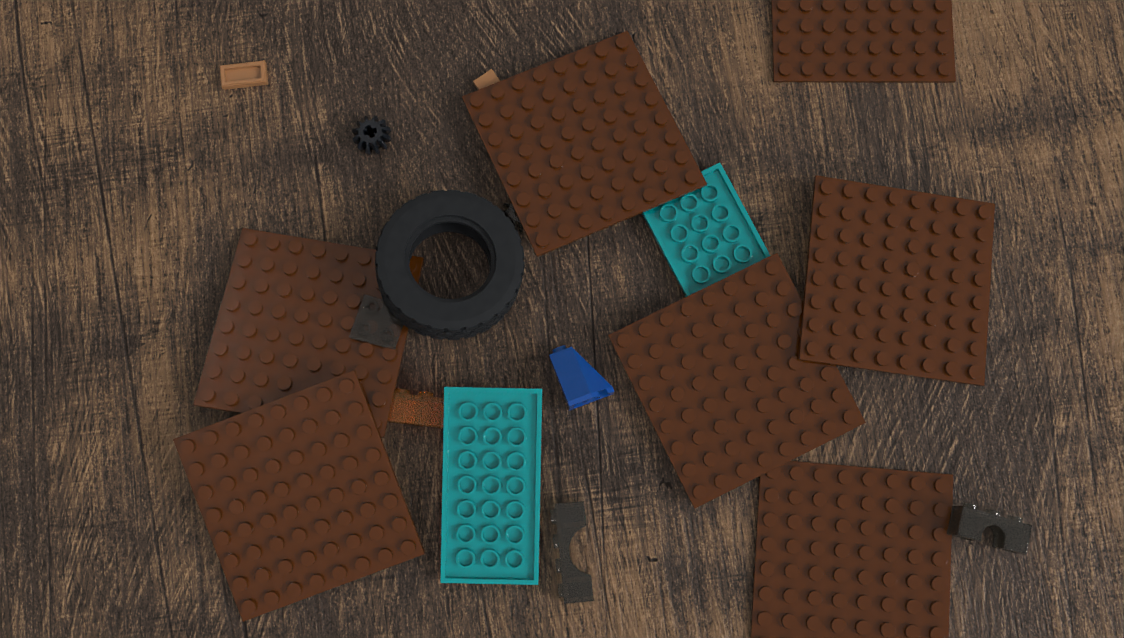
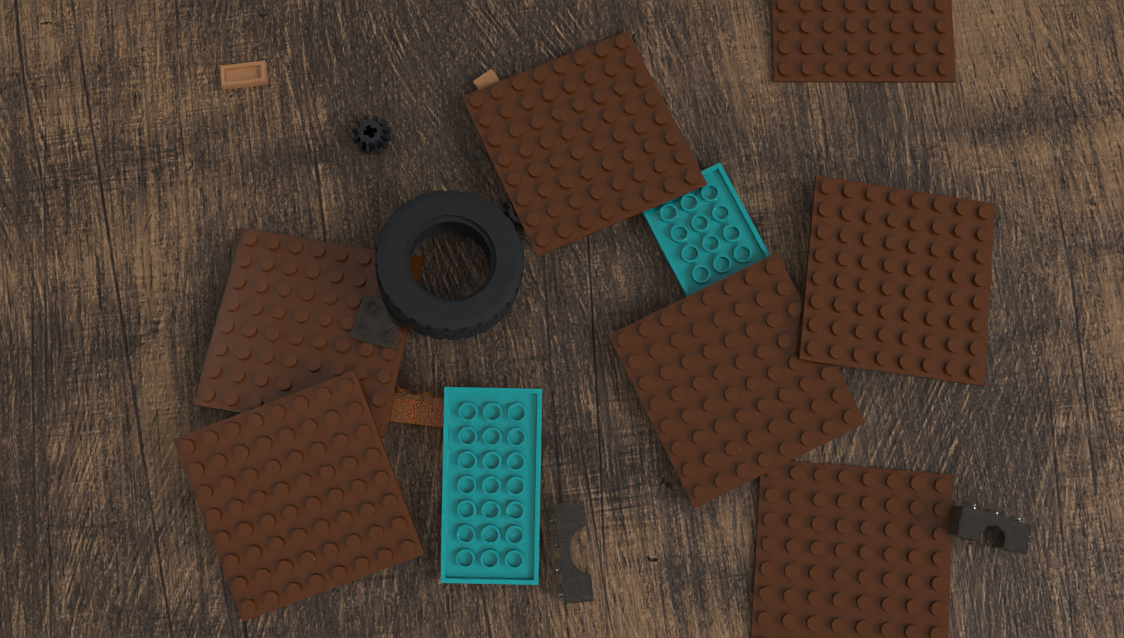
(577, 378): blue slope -> none

